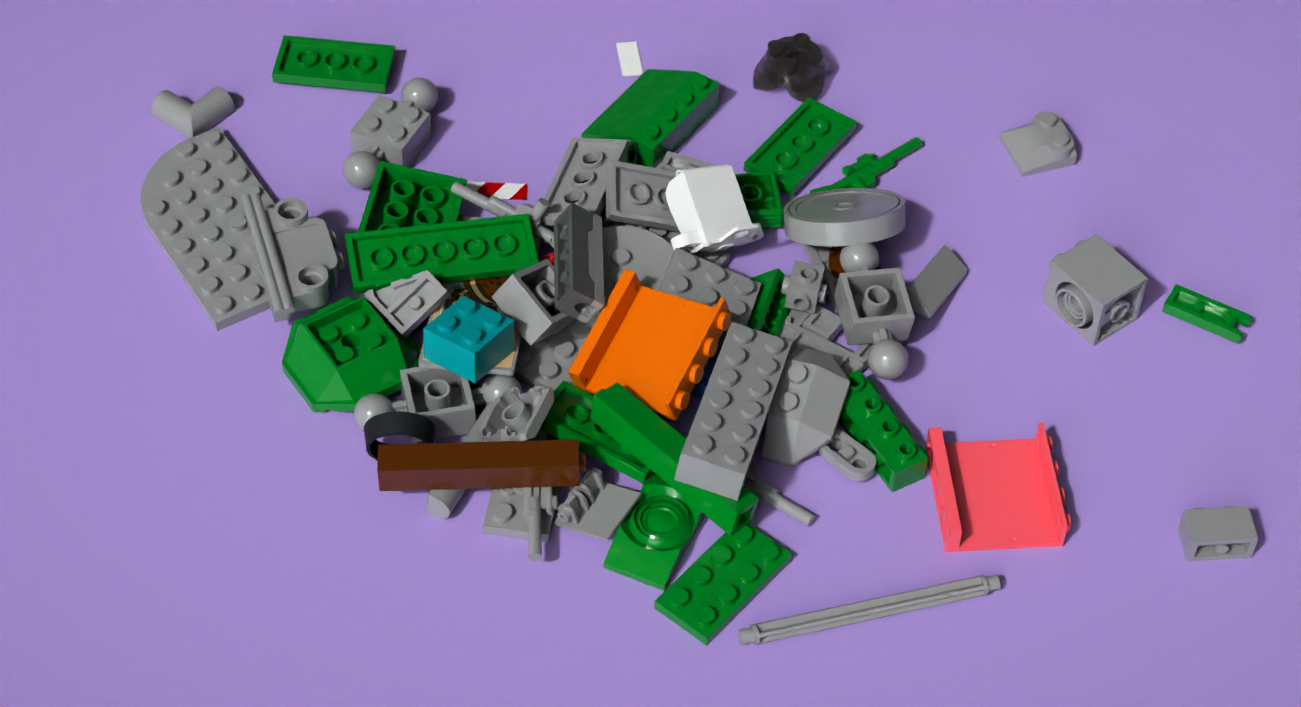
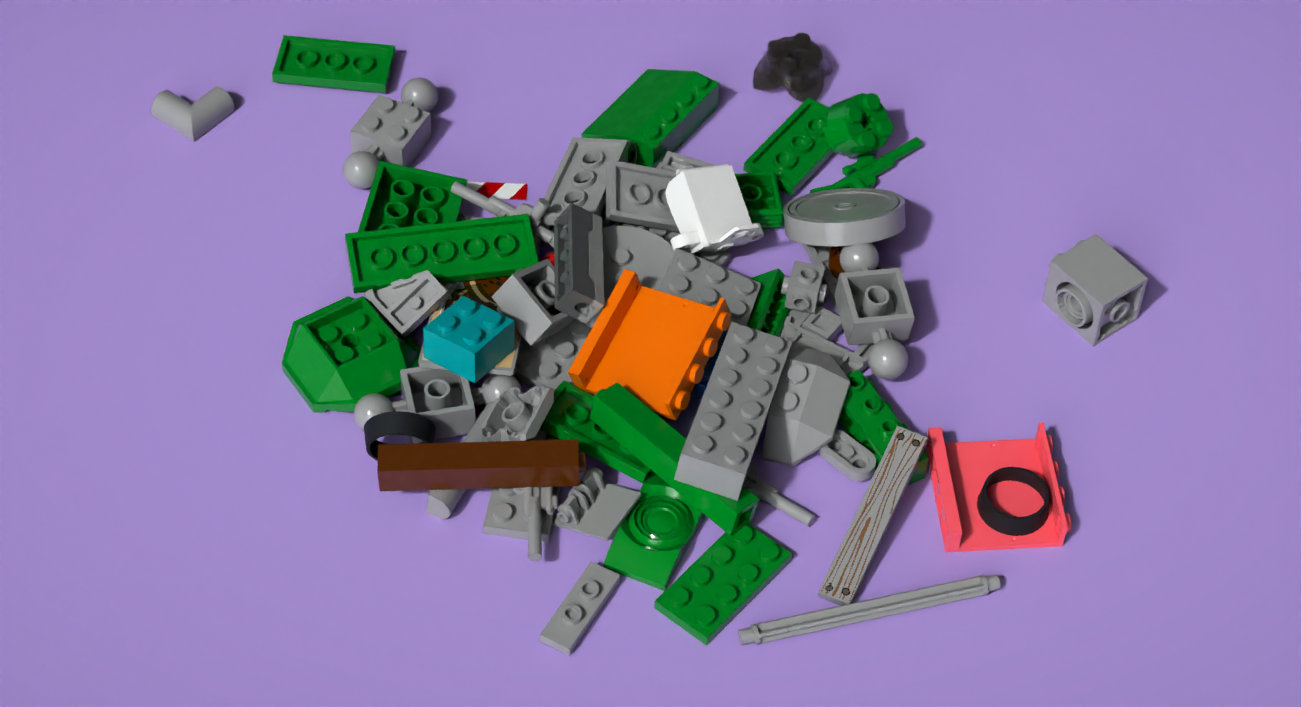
(201, 224): light grey plate -> none
(292, 255): light grey brick -> none
(580, 608): none -> light grey plate
(629, 59): white sticker -> none
(857, 125): none -> green brick
(873, 517): none -> light grey tile
(936, 282): light grey slope -> none
(1010, 524): none -> black tyre
(1040, 145): light grey slope -> none
(1206, 313): green hinge -> none
(1217, 533): light grey brick -> none

